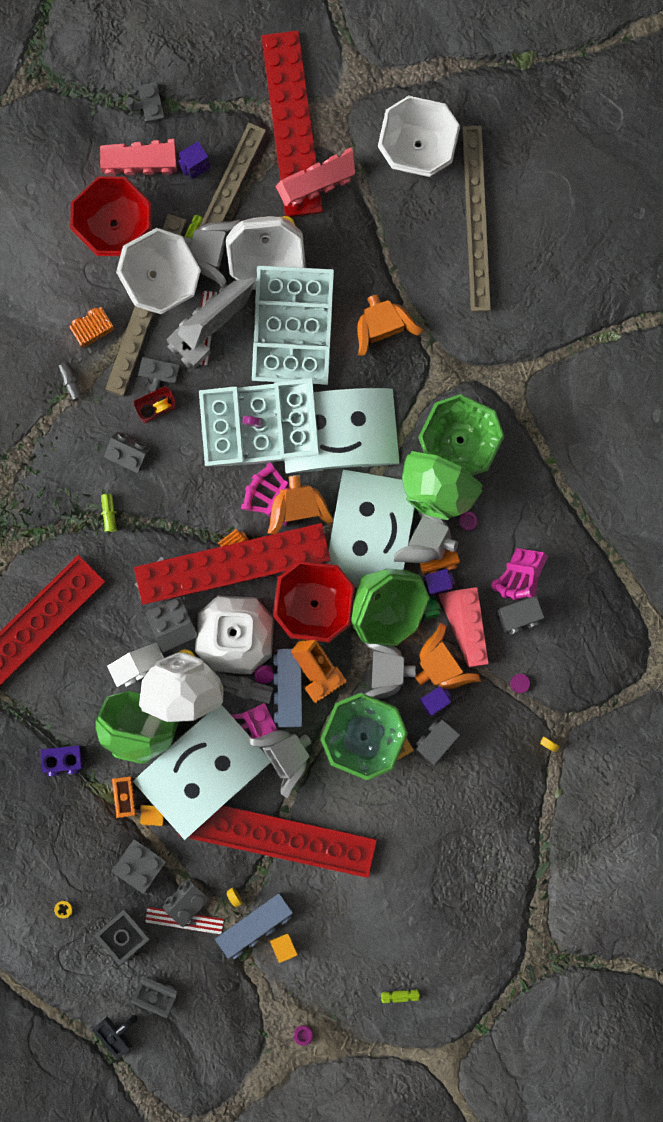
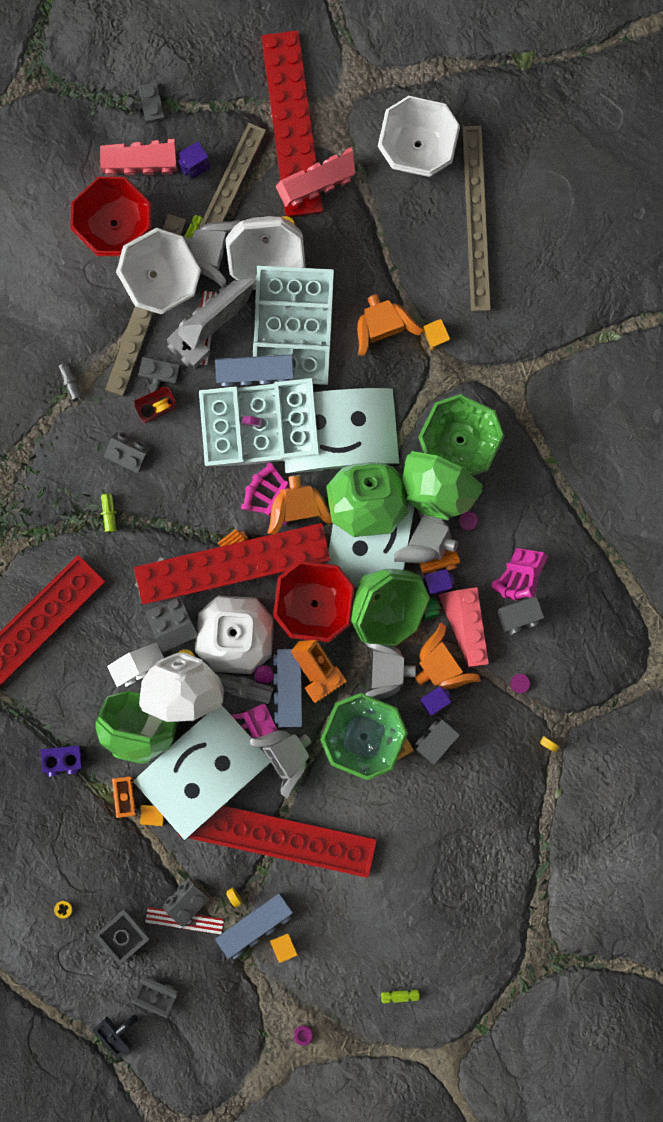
(91, 327): orange brick -> none
(139, 866): dark grey brick -> none
(254, 369): none -> sand blue brick
(367, 509): none -> bright green rock
(436, 333): none -> light orange panel

